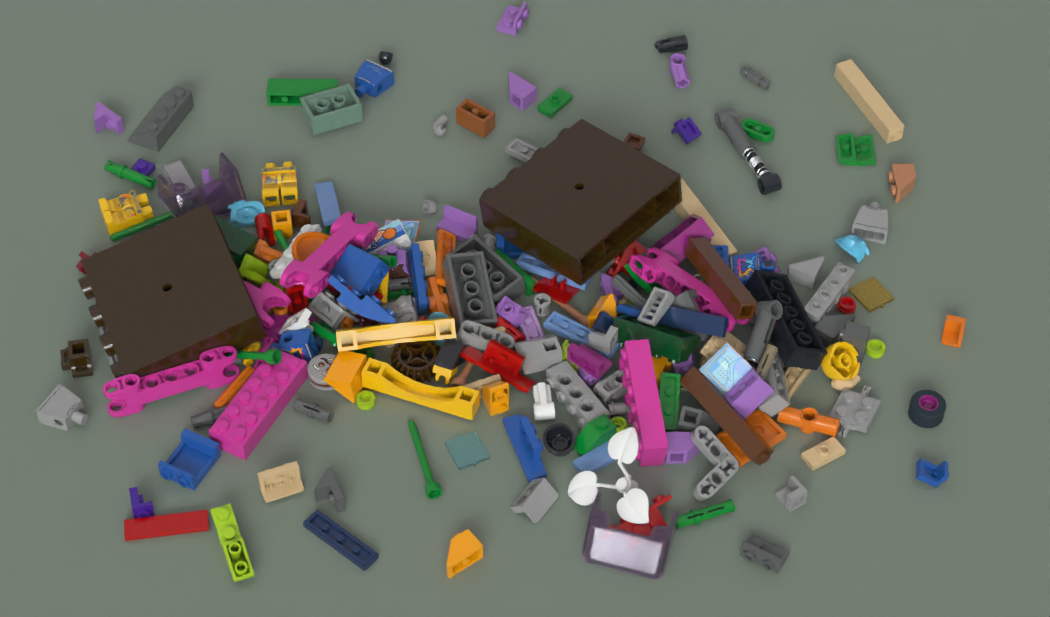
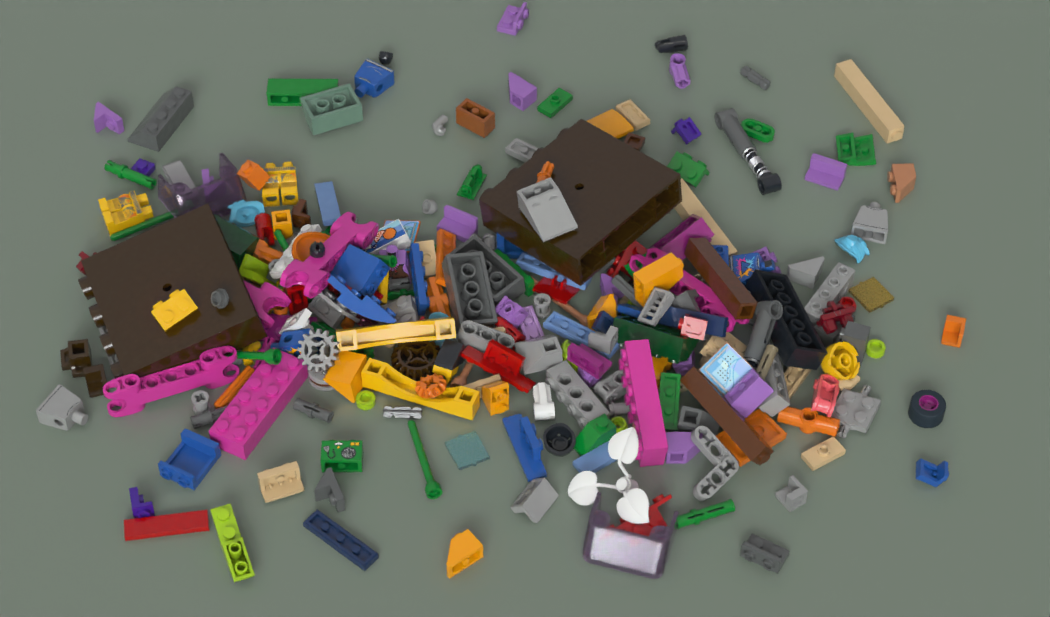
(95, 380): none -> dark brown panel
(174, 309): none -> yellow bracket
(201, 402): none -> light grey bush
(219, 298): none -> dark grey plate
(253, 175): none -> orange brick
(312, 344): none -> light grey gear
(317, 250): none -> black hinge
(342, 455): none -> green brick
(402, 412): none -> axle
(434, 389): none -> orange gear
(472, 183): none -> green hinge
(545, 172): none -> orange axle
(546, 209): none -> light grey slope
(612, 123): none -> light orange slope
(633, 114): none -> tan plate
(661, 273): none -> light orange slope
(689, 170): none -> green bracket
(693, 327): none -> bracket
(825, 394): none -> coral piece
(826, 171): none -> medium lavender panel
(833, 314): none -> dark red hips

